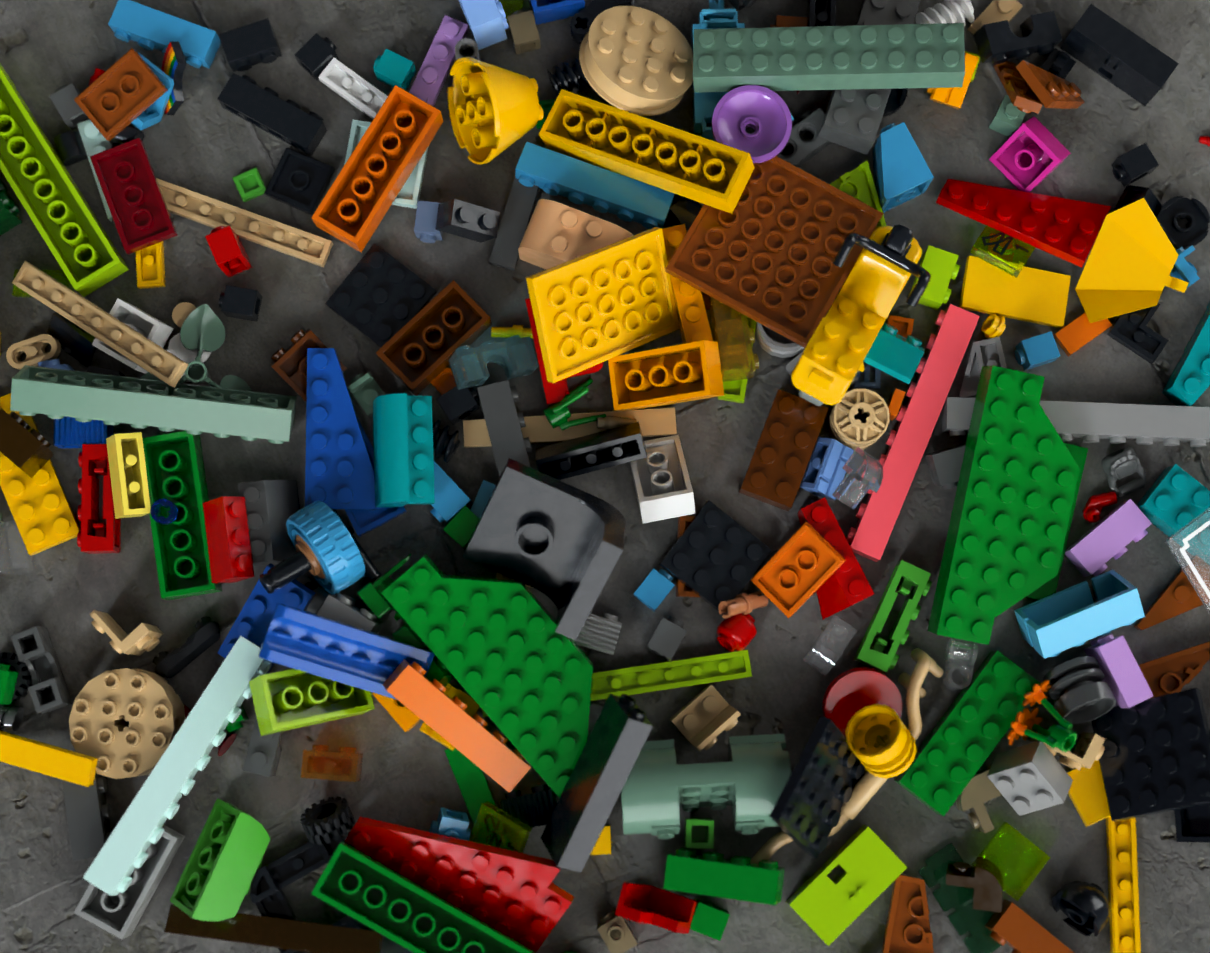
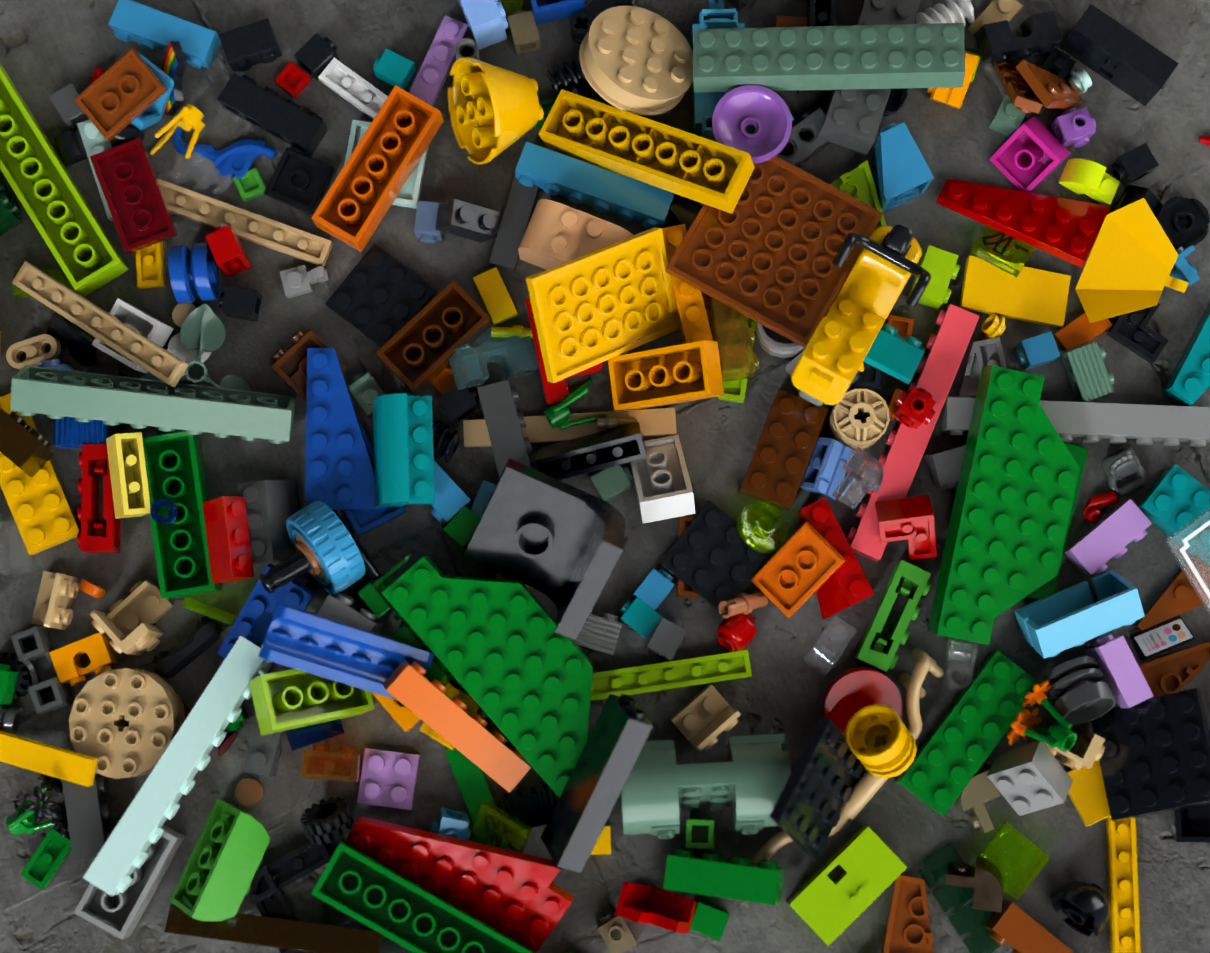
(25, 818): none -> black plant
(47, 859): none -> green plate
(55, 600): none -> tan bracket
(68, 658): none -> light orange brick
(92, 589): none -> orange tile
(141, 606): none -> tan bracket
(187, 119): none -> yellow plant
(193, 273): none -> blue wheel
(209, 611): none -> clear neon green tile
(213, 167): none -> piece
(249, 791): none -> medium nougat tile
(293, 80): none -> red plate
(298, 279): none -> light grey plate
(313, 734): none -> clear blue tile
(388, 778): none -> lavender plate
(495, 296): none -> yellow tile
(611, 482): none -> sand green brick
(640, 617): none -> teal brick
(762, 526): none -> clear neon green tile
(908, 414): none -> red brick
(911, 521): none -> red panel
(1074, 127): none -> medium lavender brick
(1081, 79): none -> light aqua plate
(1087, 371): none -> sand green brick
(1090, 179): none -> neon yellow brick
(1161, 638): none -> slope

